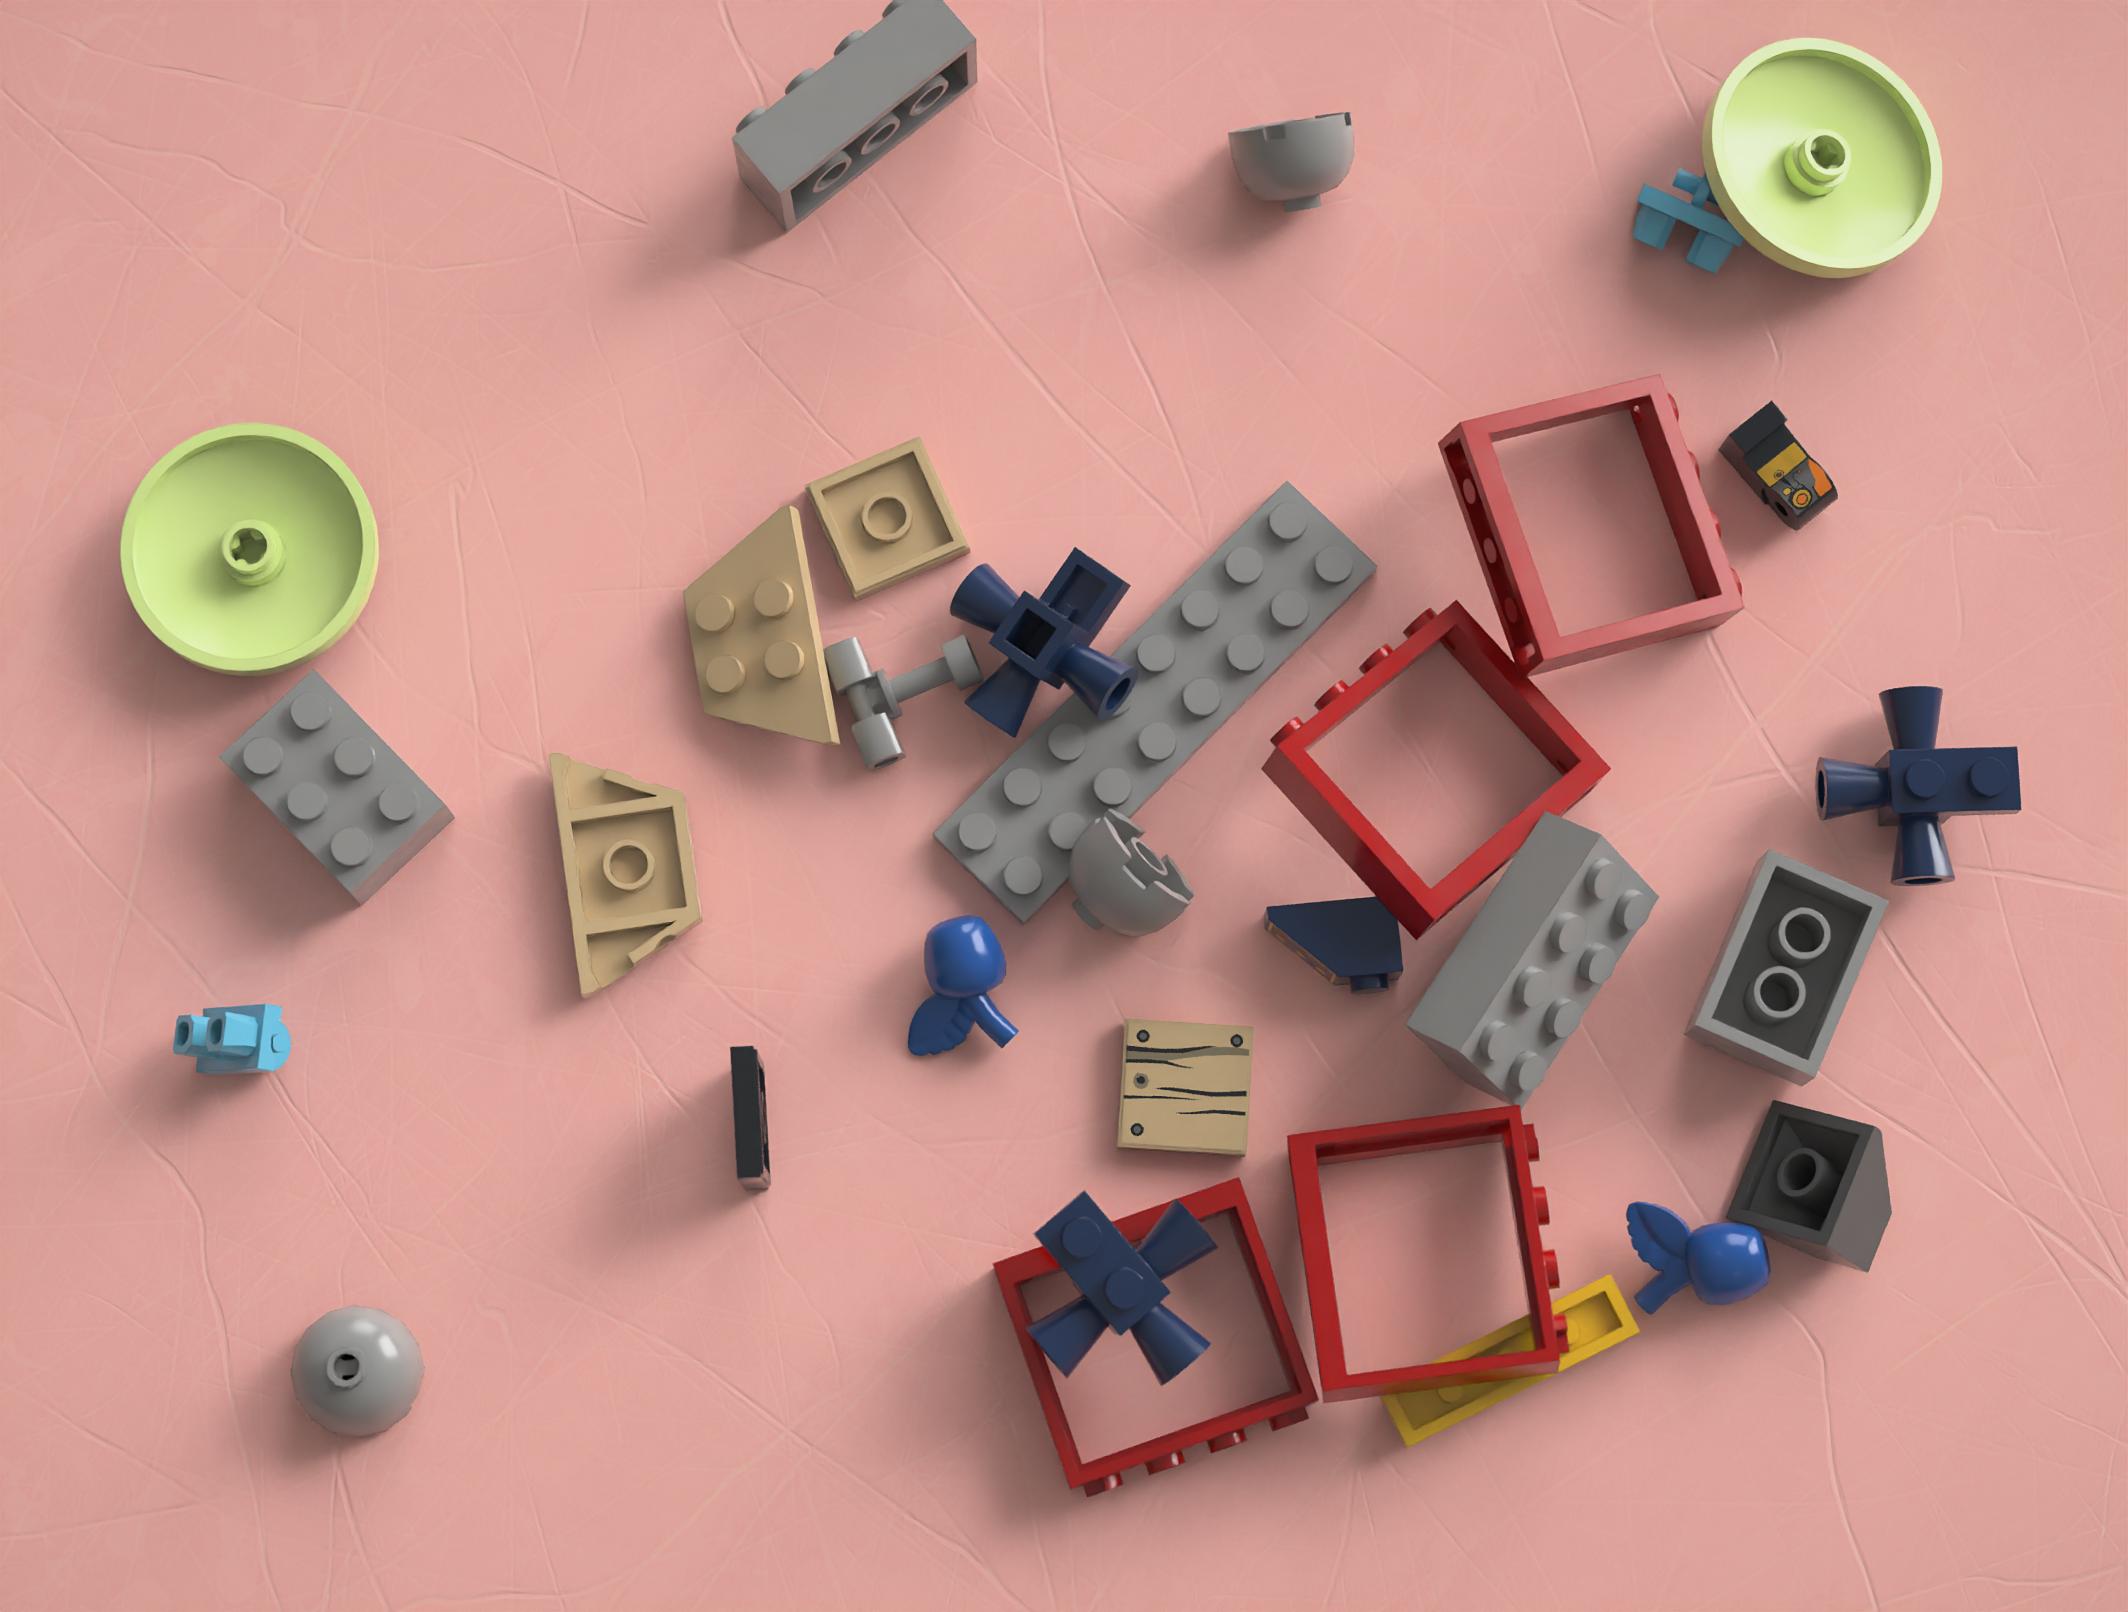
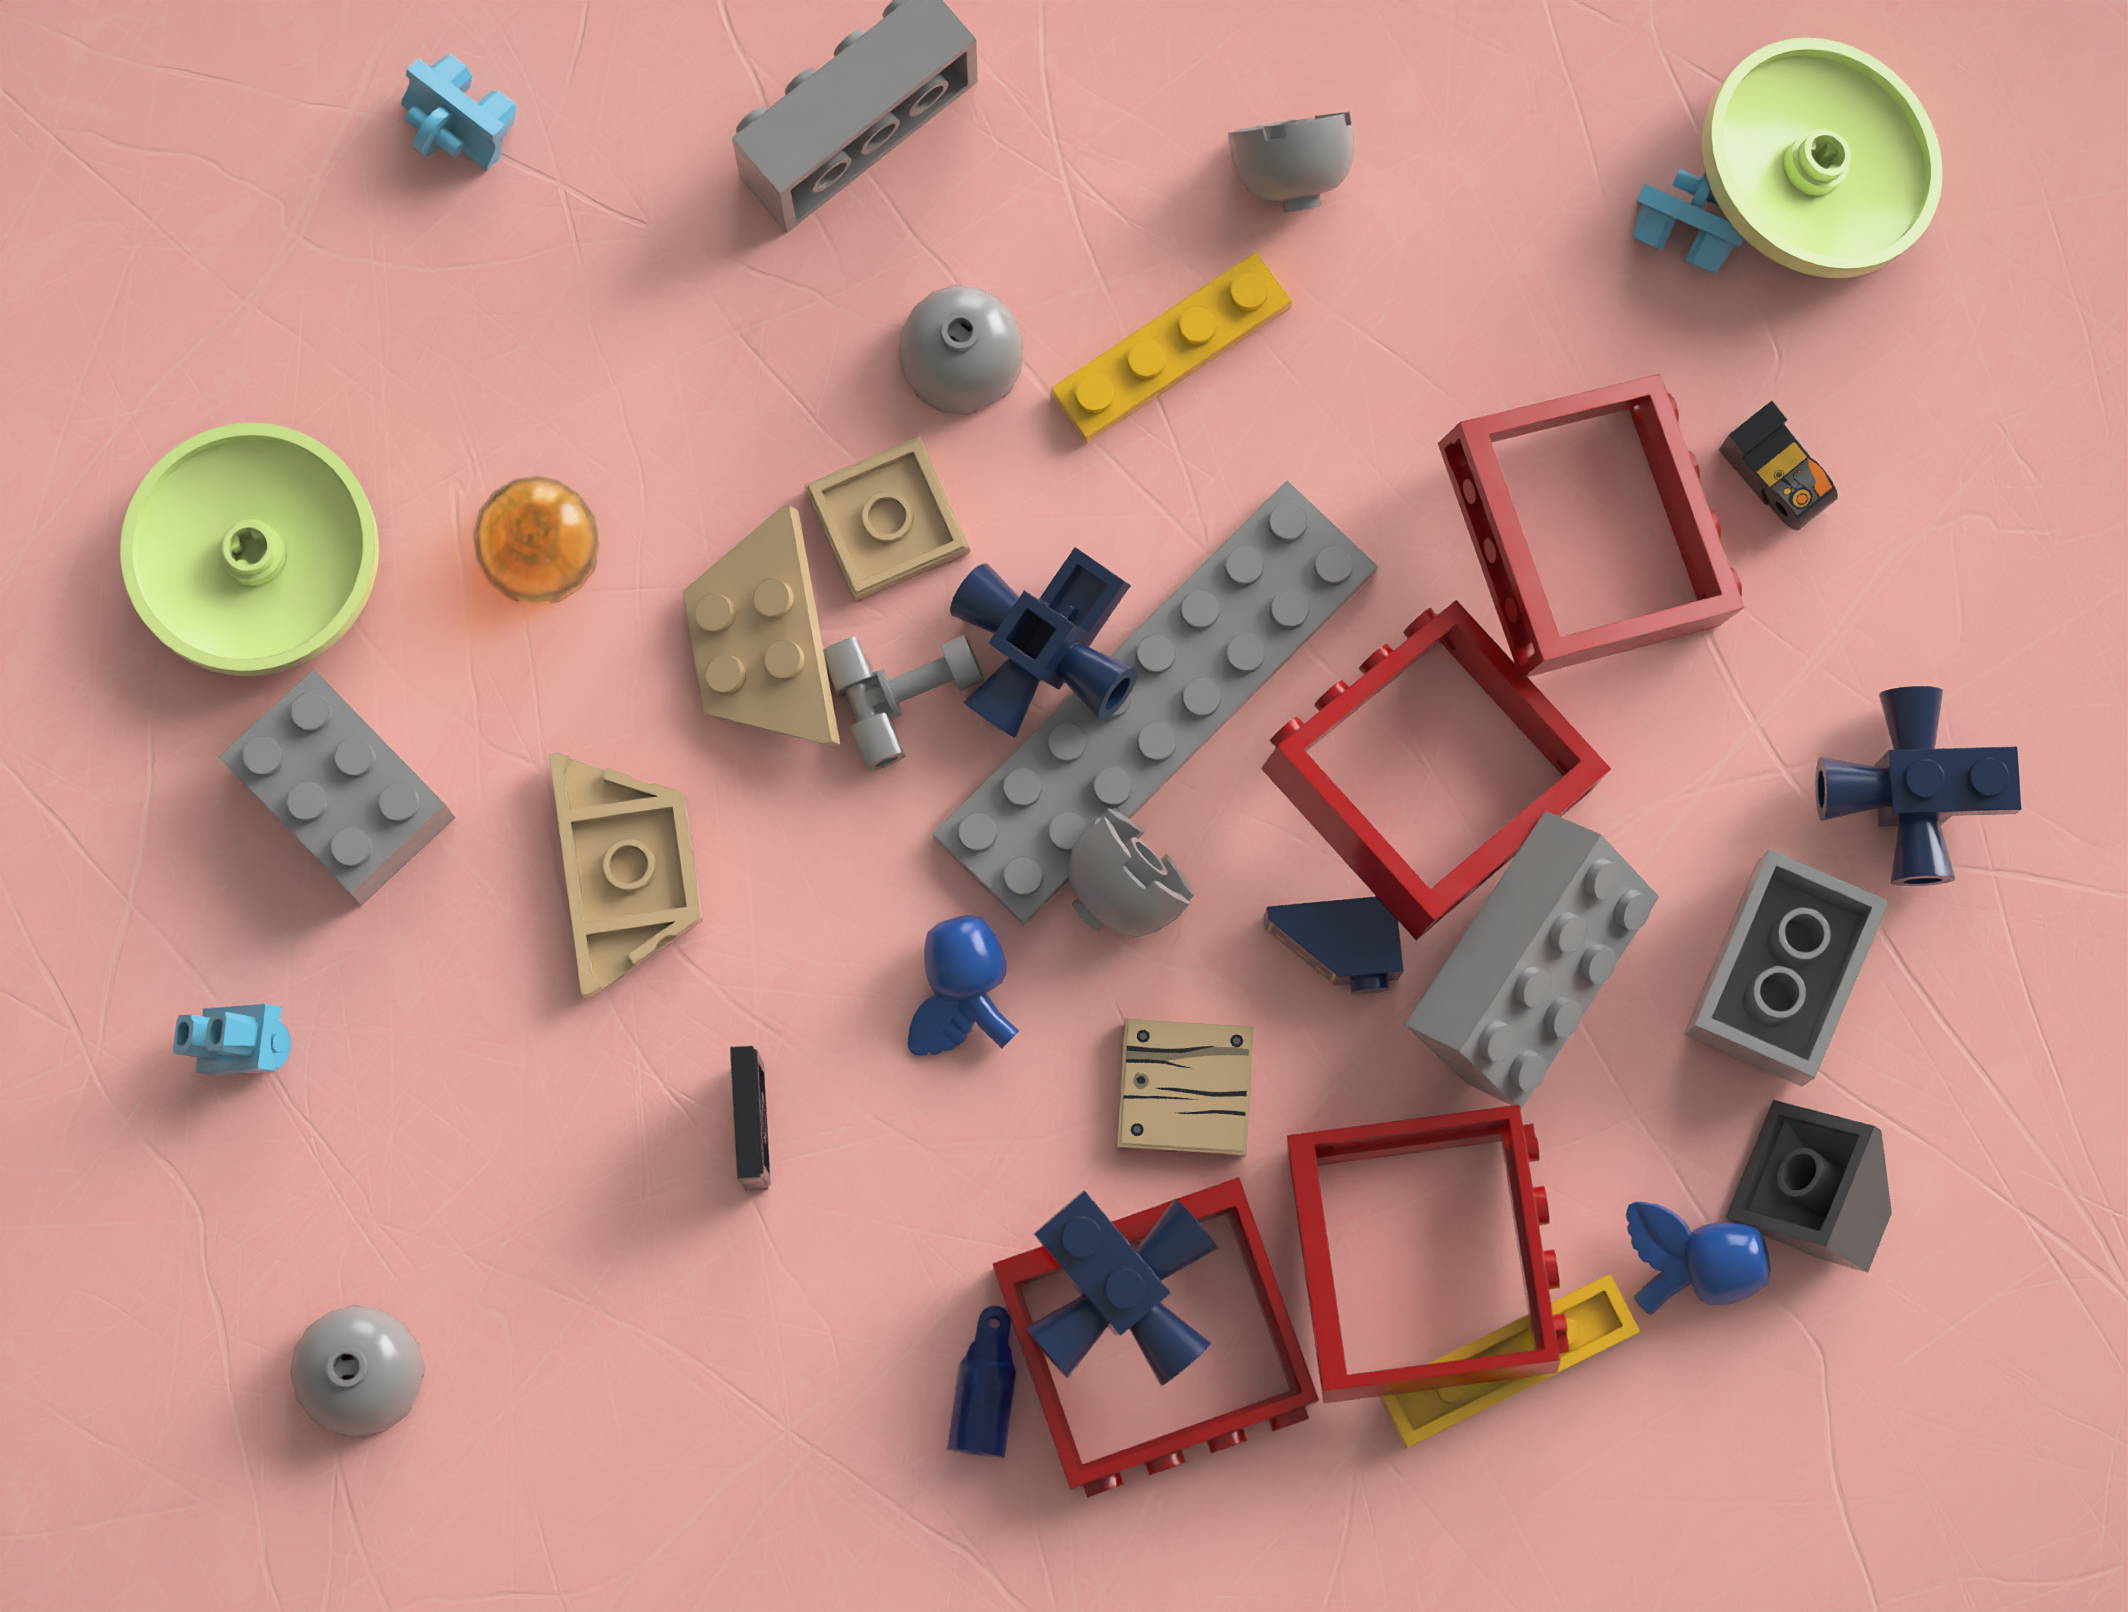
(450, 117): none -> medium azure hips
(536, 540): none -> clear yellow cylinder
(961, 349): none -> light grey cylinder
(984, 1390): none -> clear blue piece
(1171, 347): none -> yellow plate

